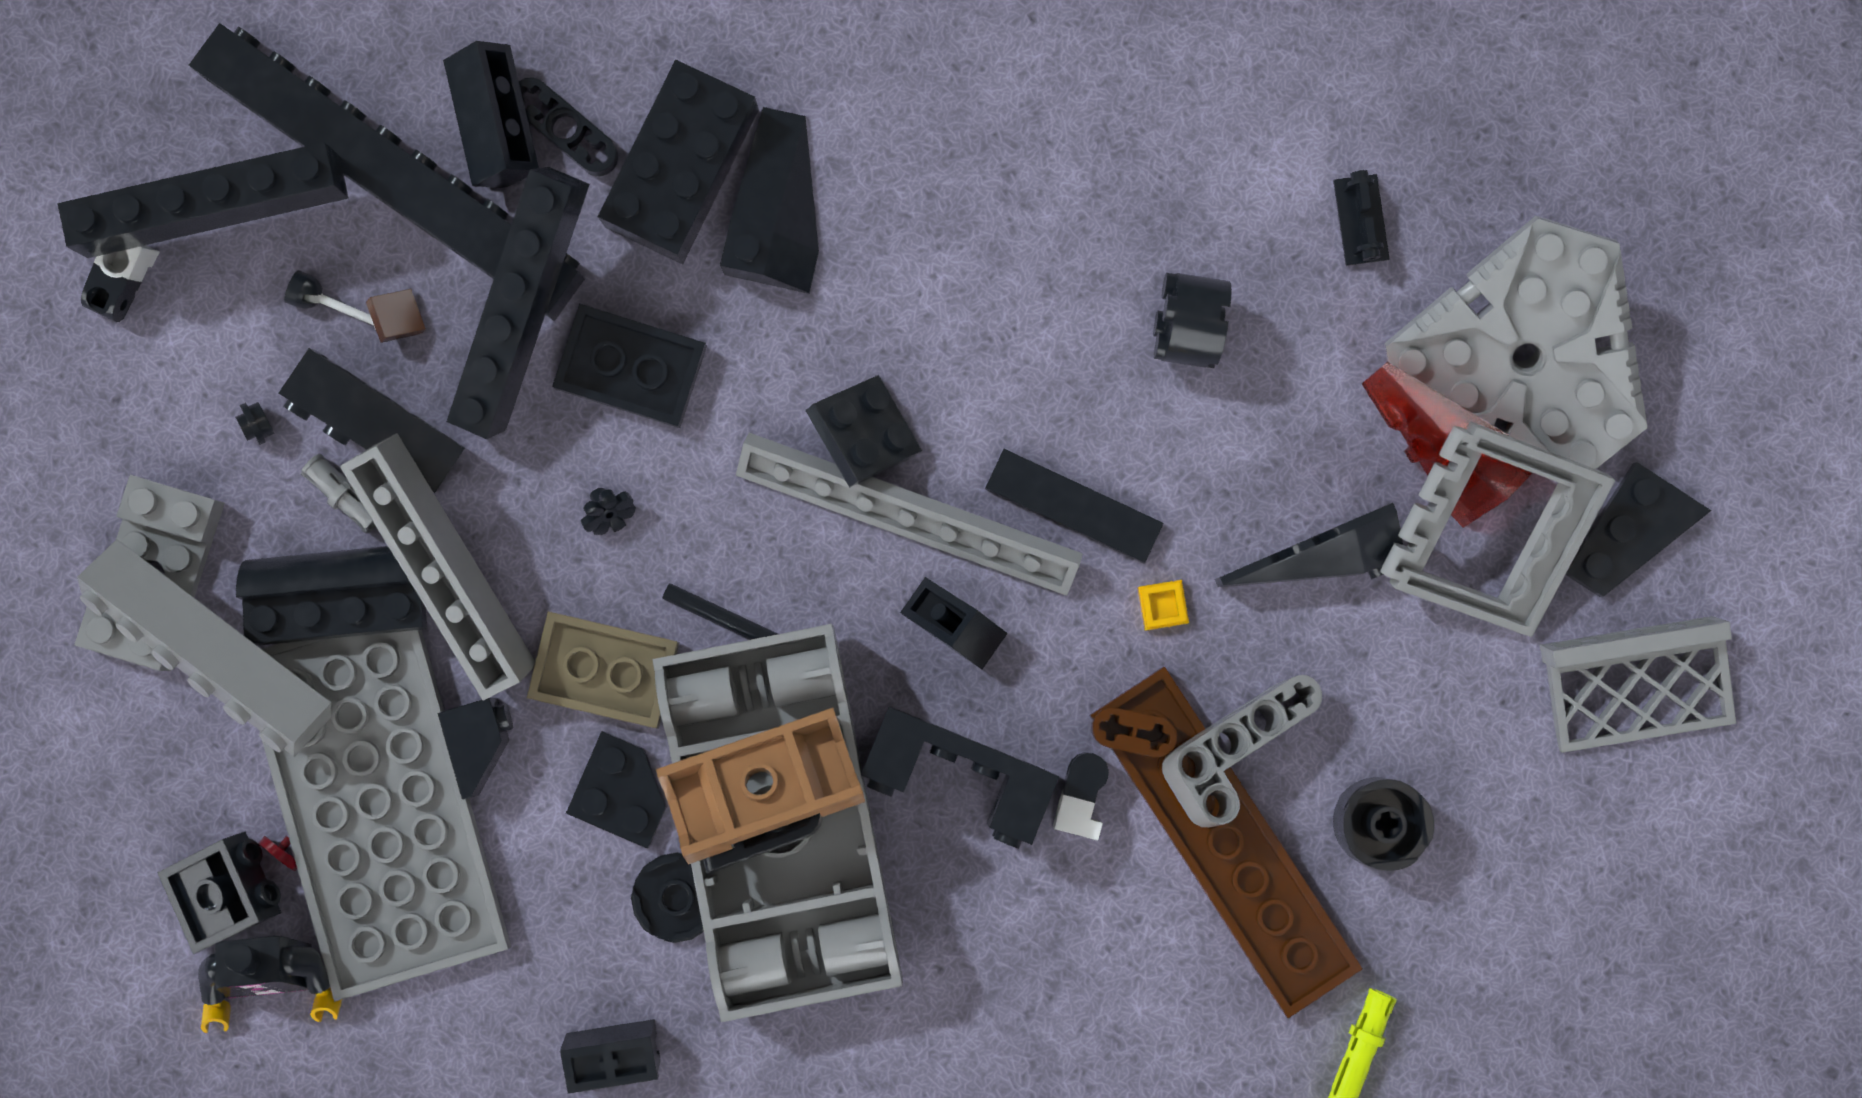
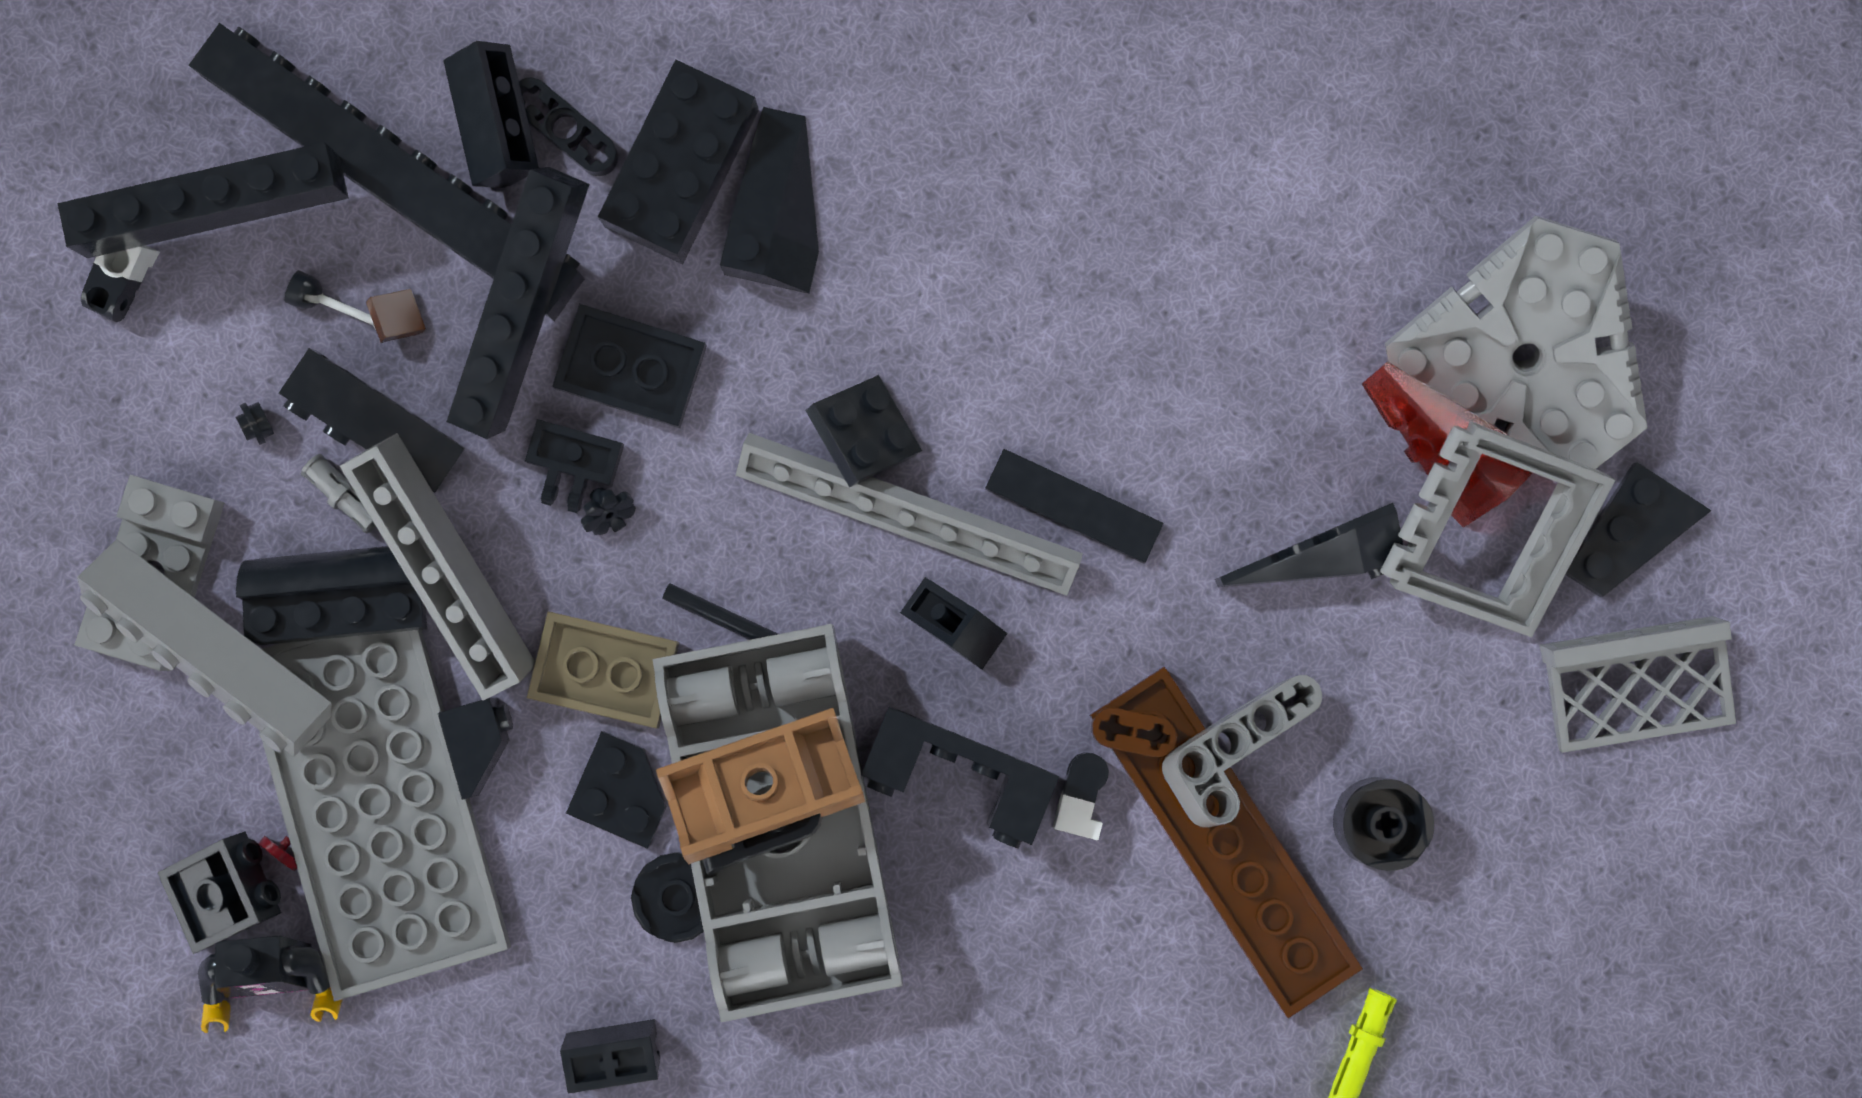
(573, 454): none -> black hinge
(1163, 605): yellow tile -> none
(1193, 320): black brick -> none
(1361, 218): black hinge -> none

